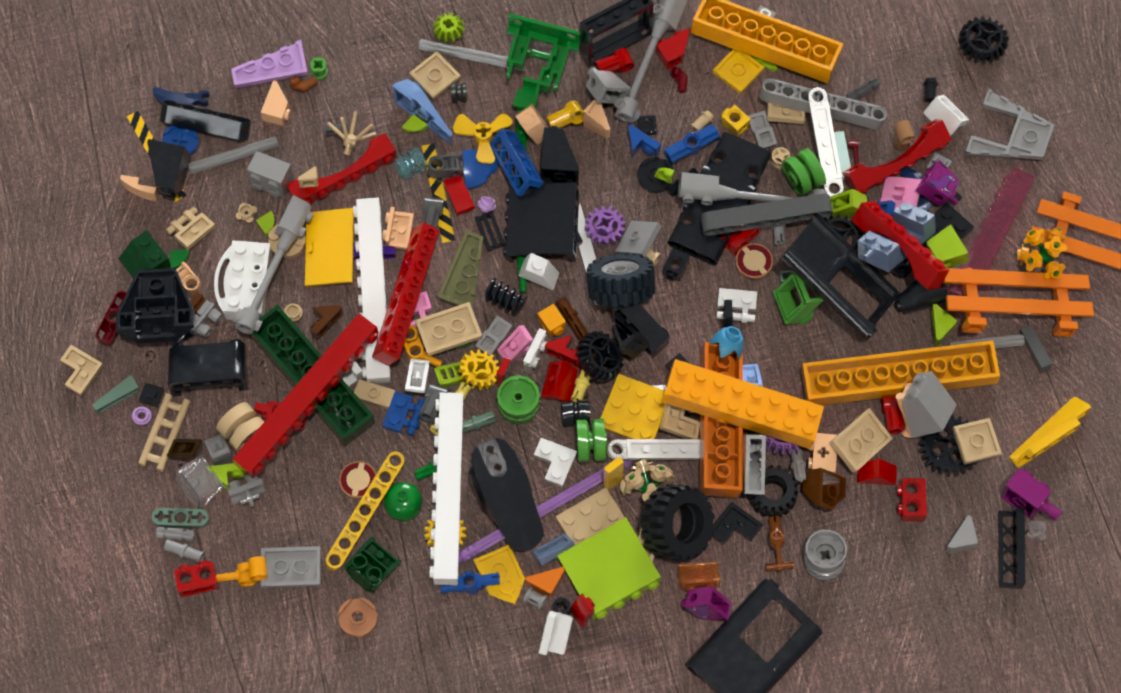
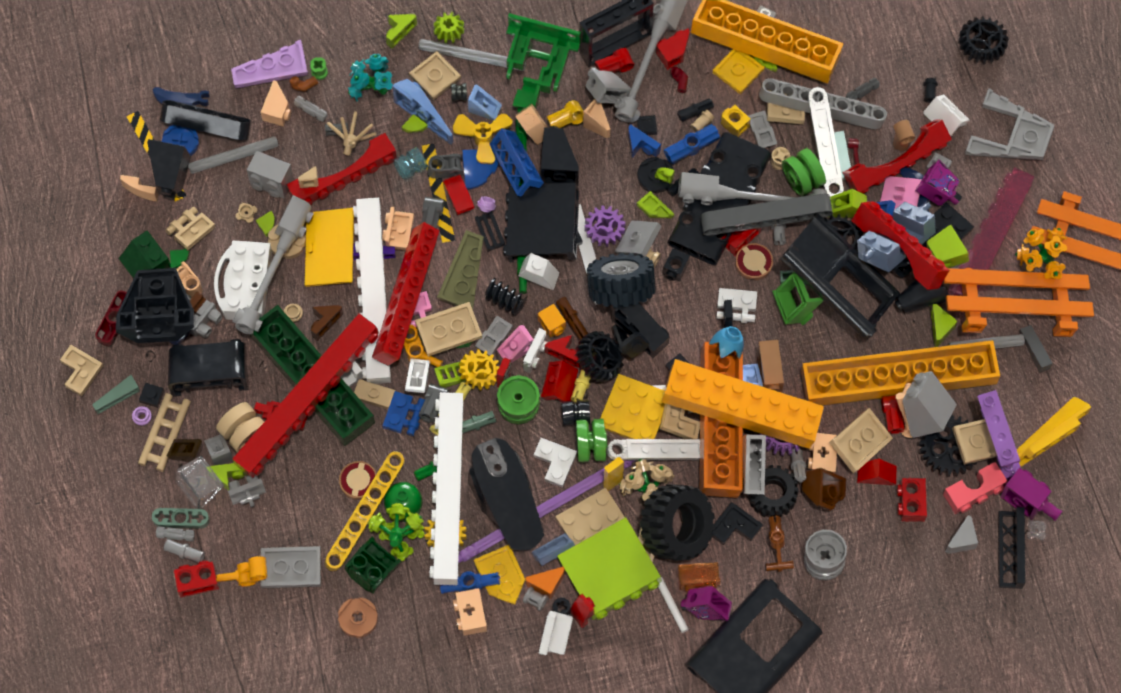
(310, 108): none -> light grey axle
(362, 81): none -> teal plant
(395, 534): none -> lime plant
(401, 26): none -> lime slope
(470, 600): none -> light nougat brick
(483, 104): none -> light blue slope
(654, 207): none -> lime tile
(673, 607): none -> white bar
(695, 109): none -> black axle
(770, 365): none -> medium nougat window
(961, 497): none -> coral arch
(1000, 433): none -> medium lavender fence

